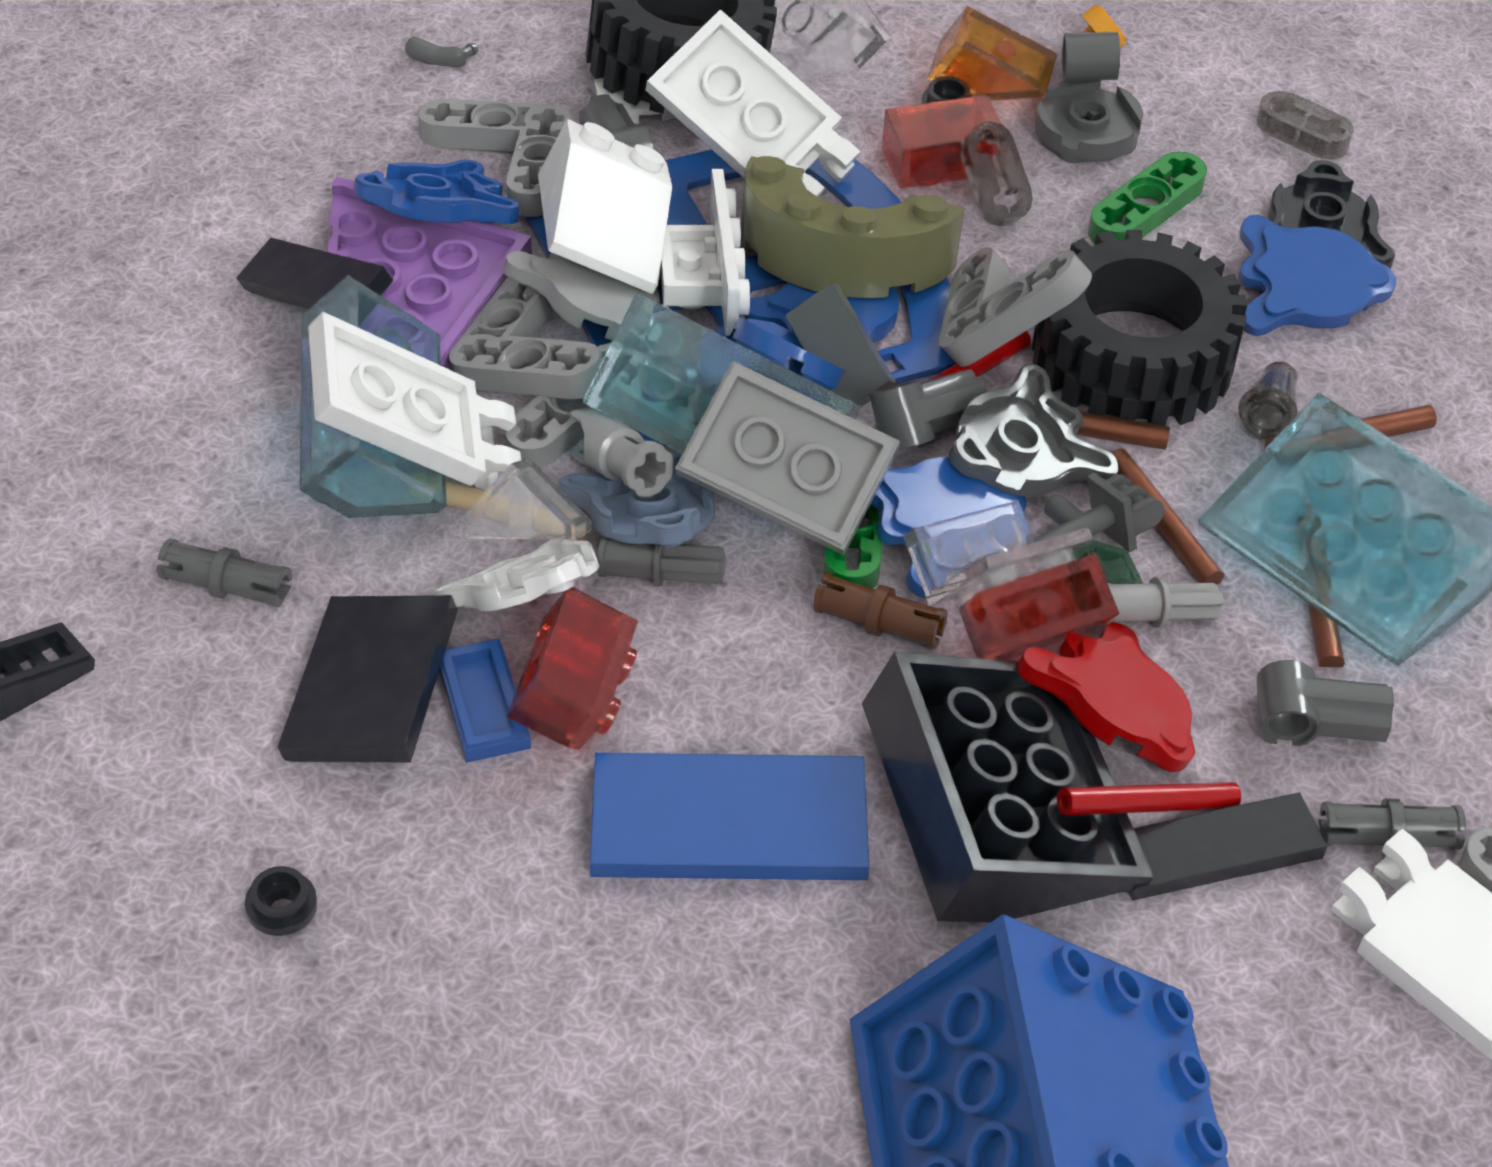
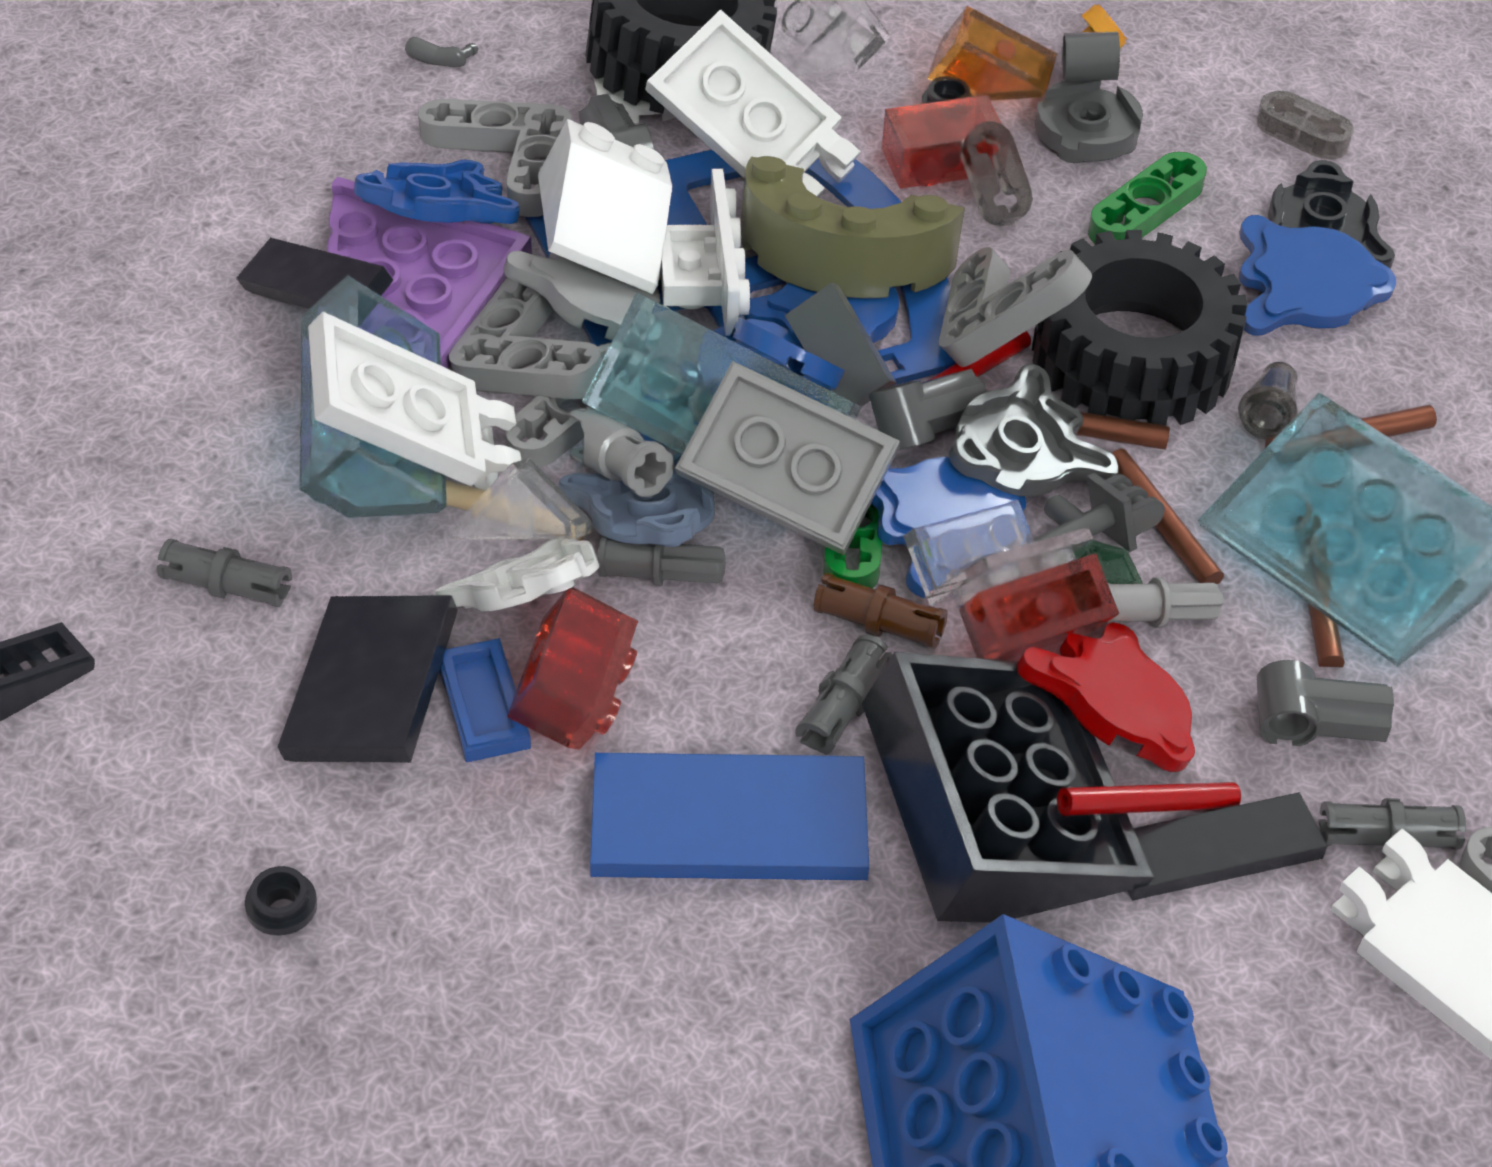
(843, 694): none -> dark grey pin

